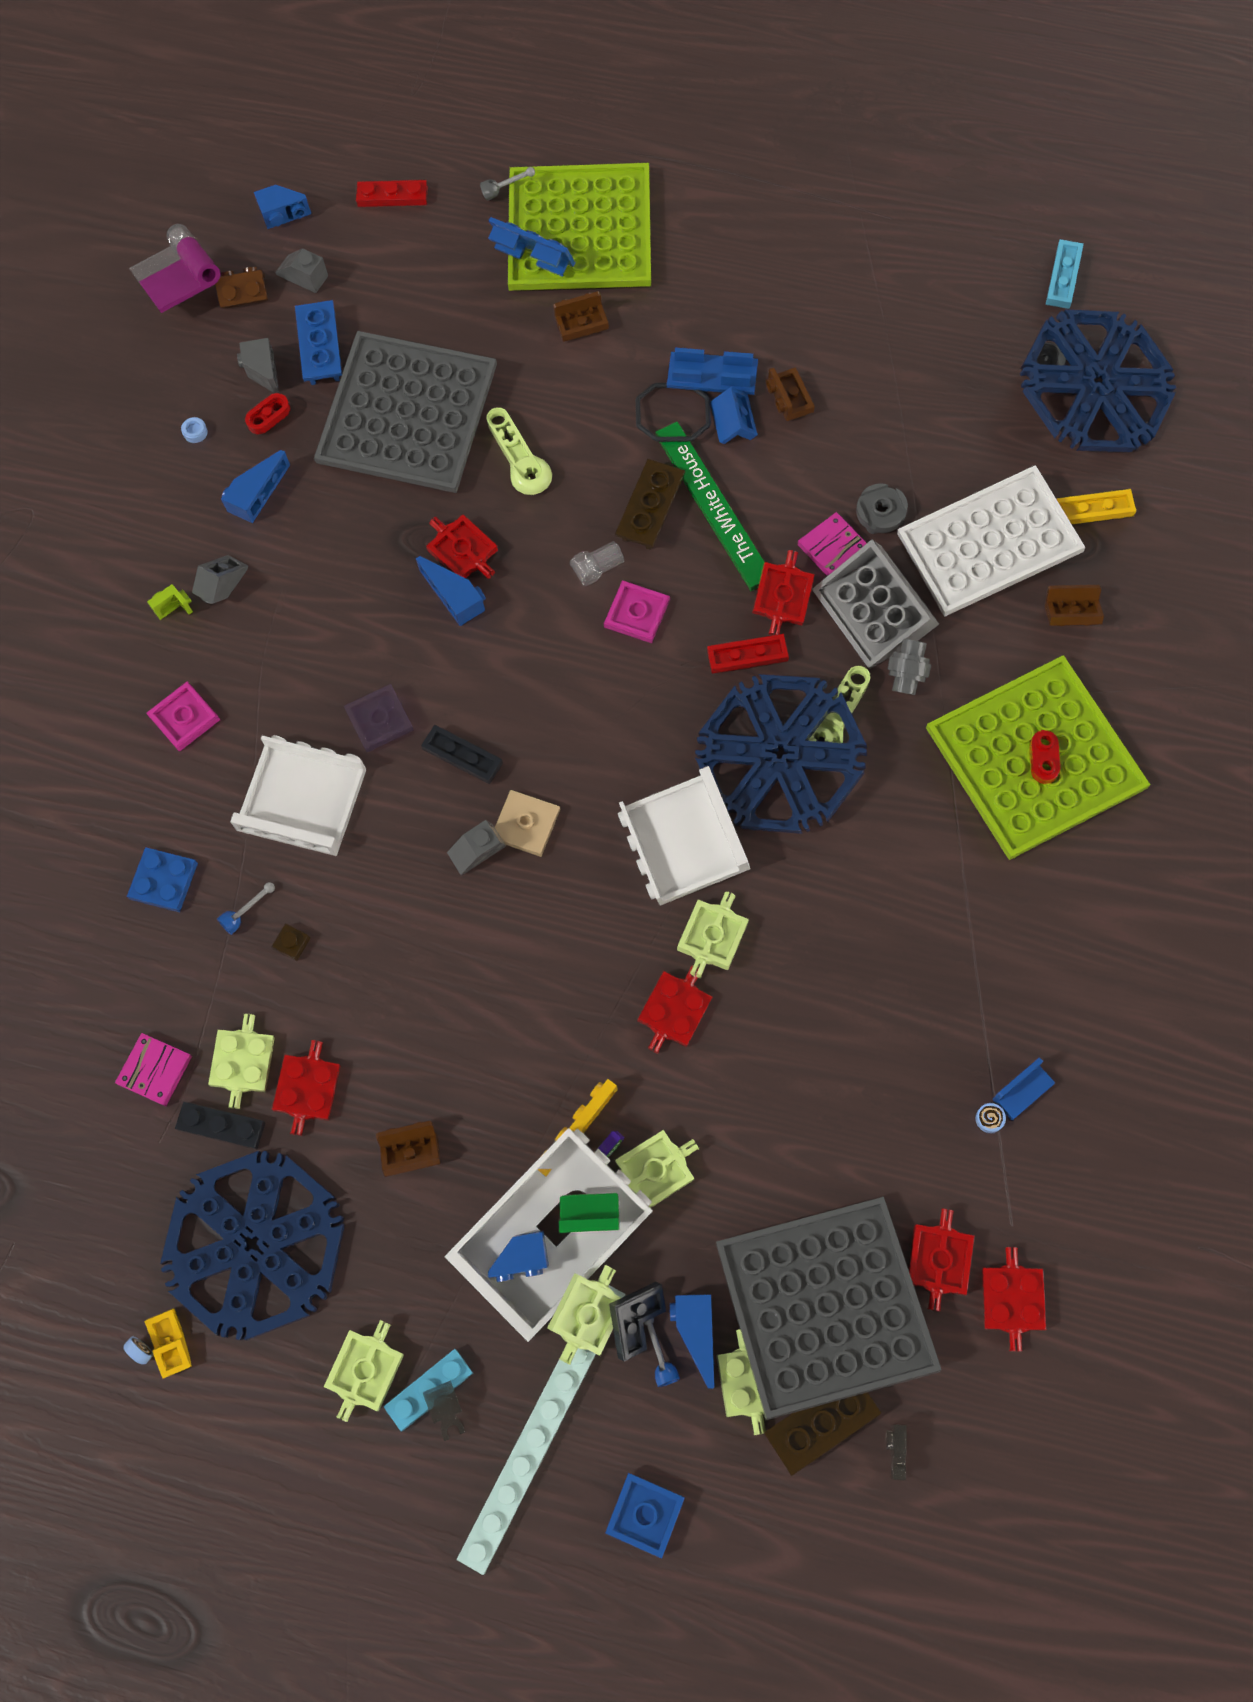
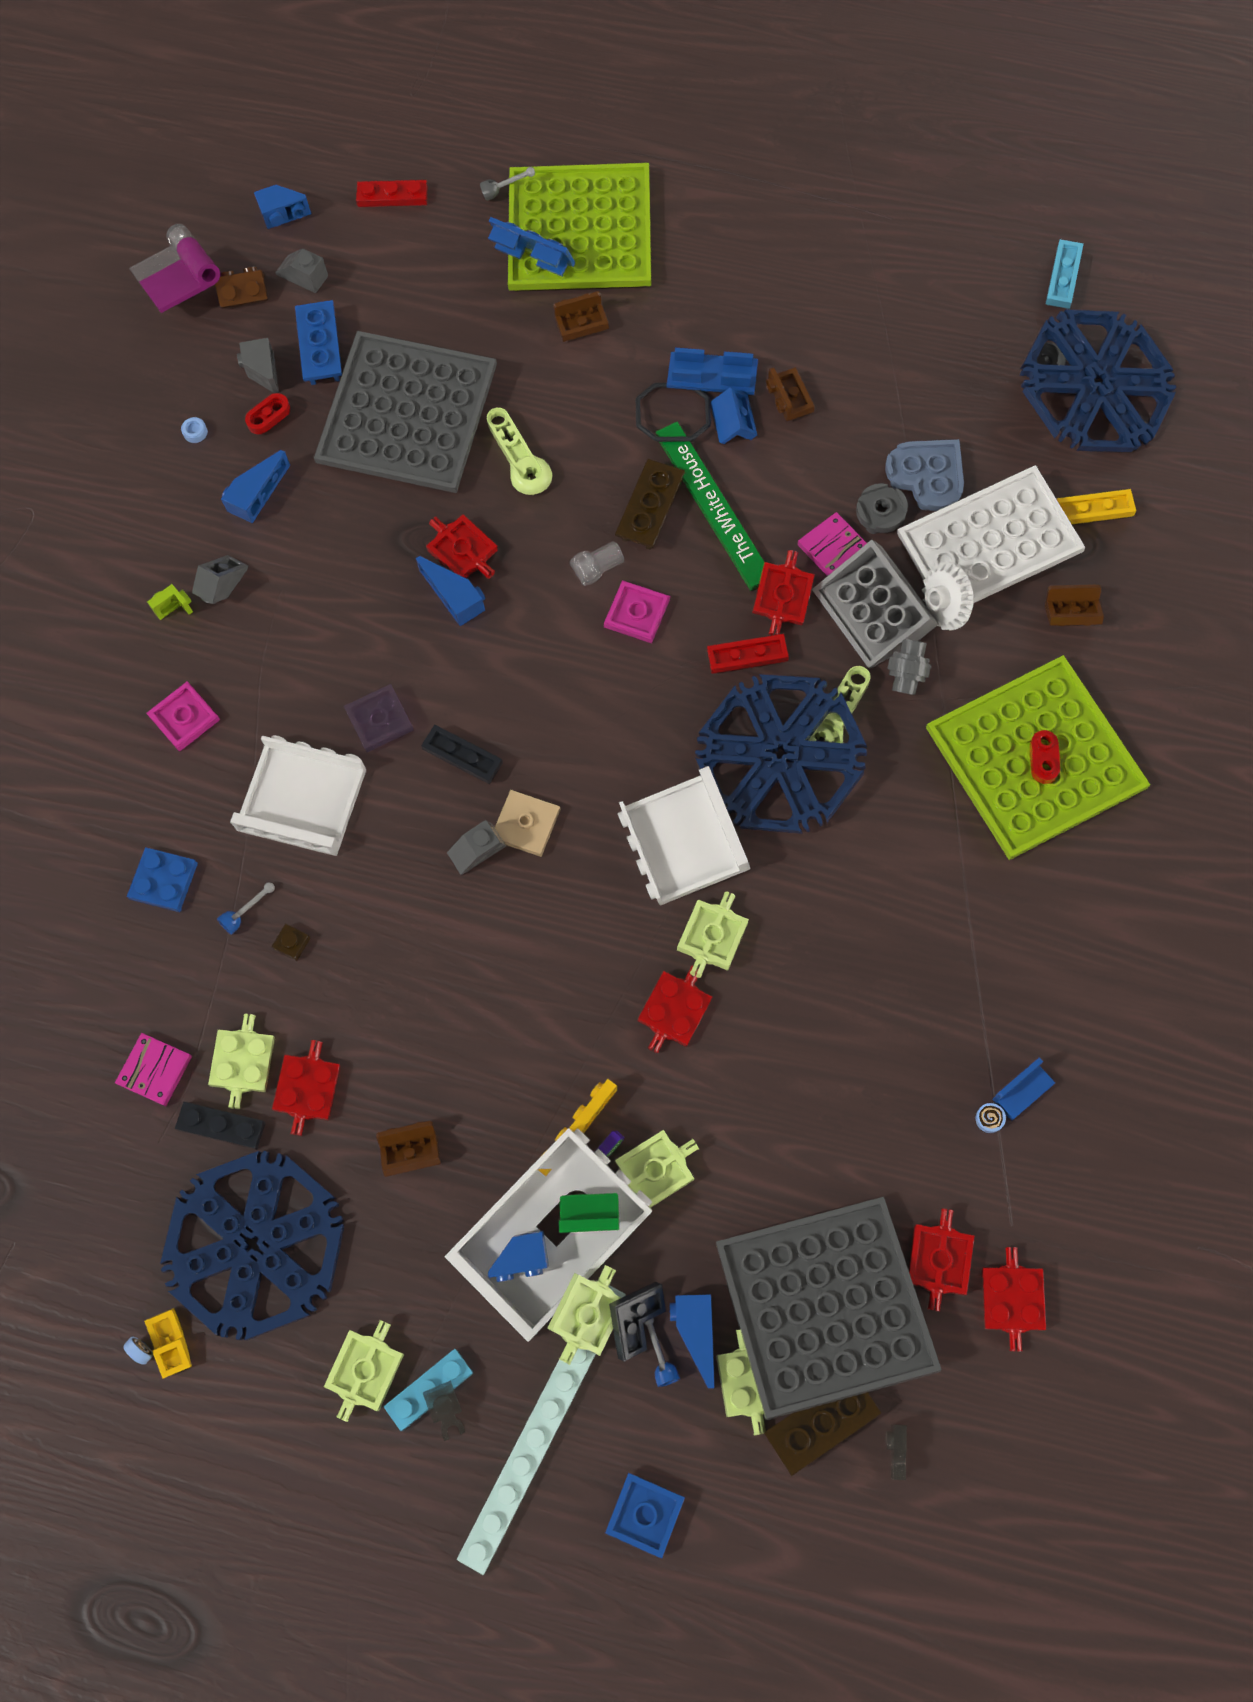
(929, 471): none -> sand blue plate
(948, 595): none -> white gear

